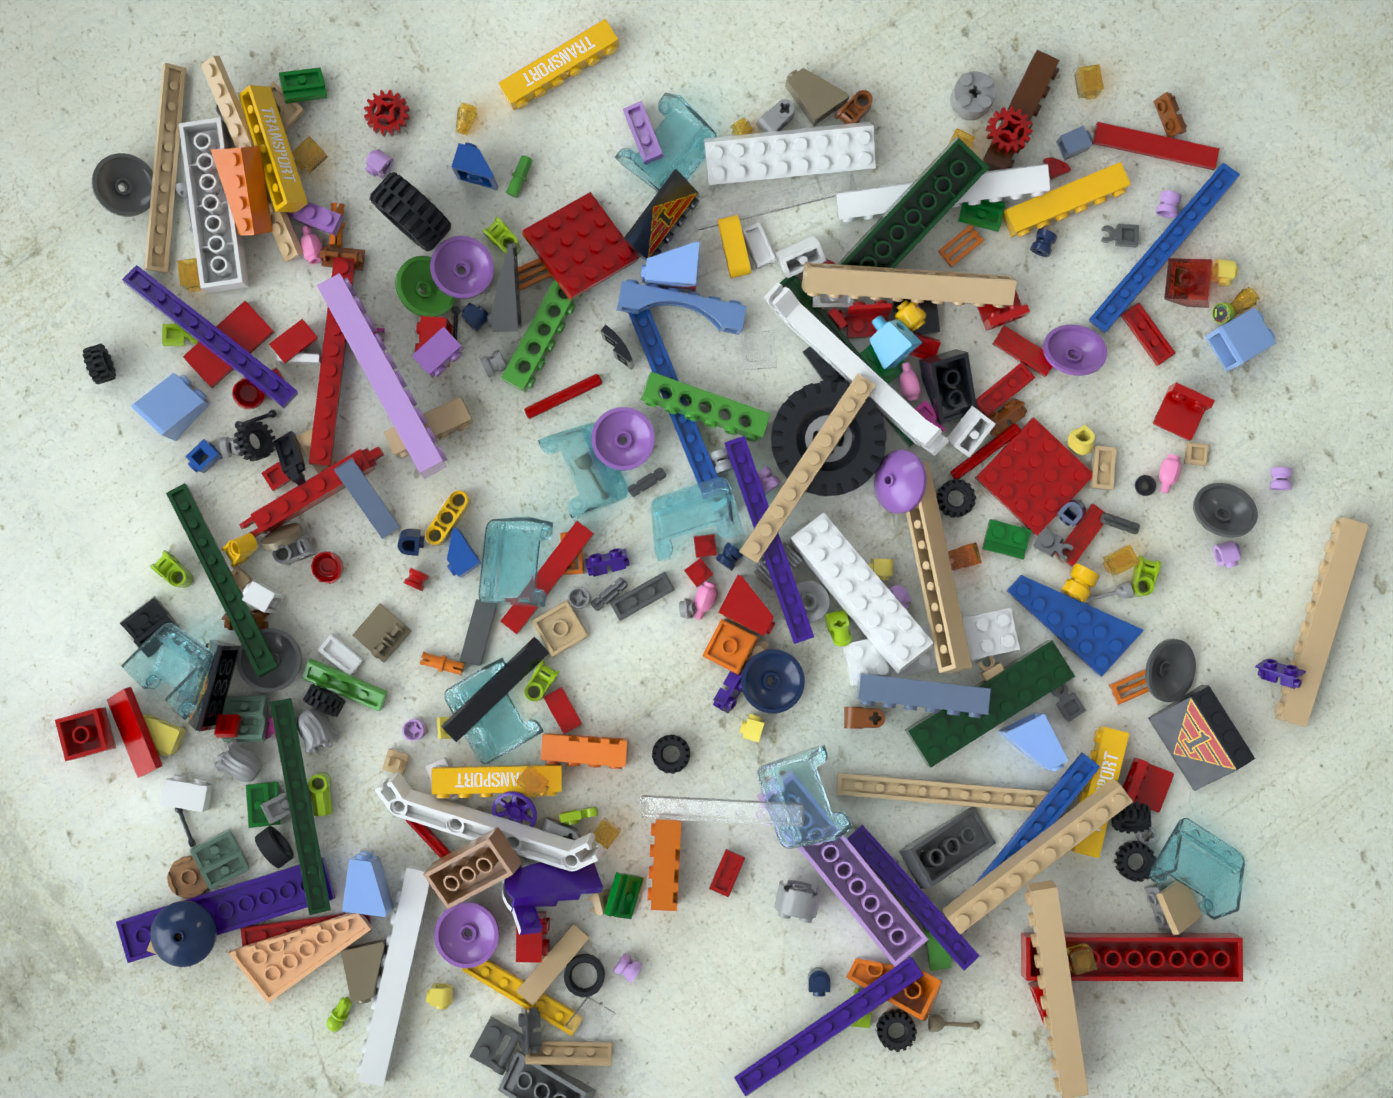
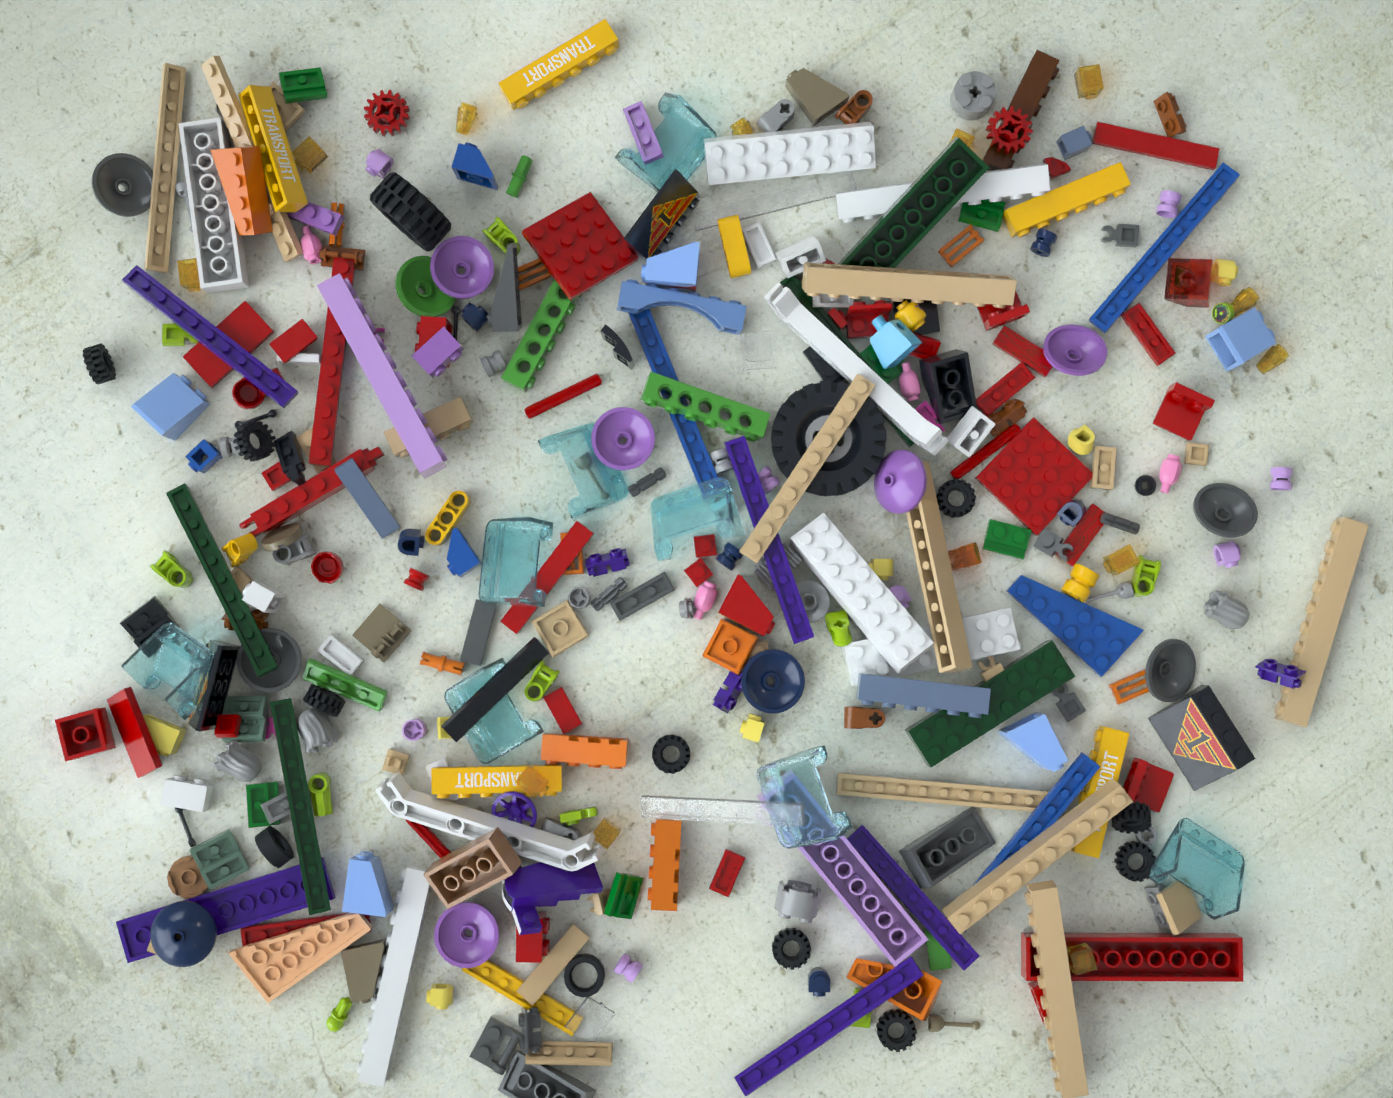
(794, 961): none -> black tyre
(1226, 610): none -> light grey piece
(1274, 357): none -> clear yellow cone

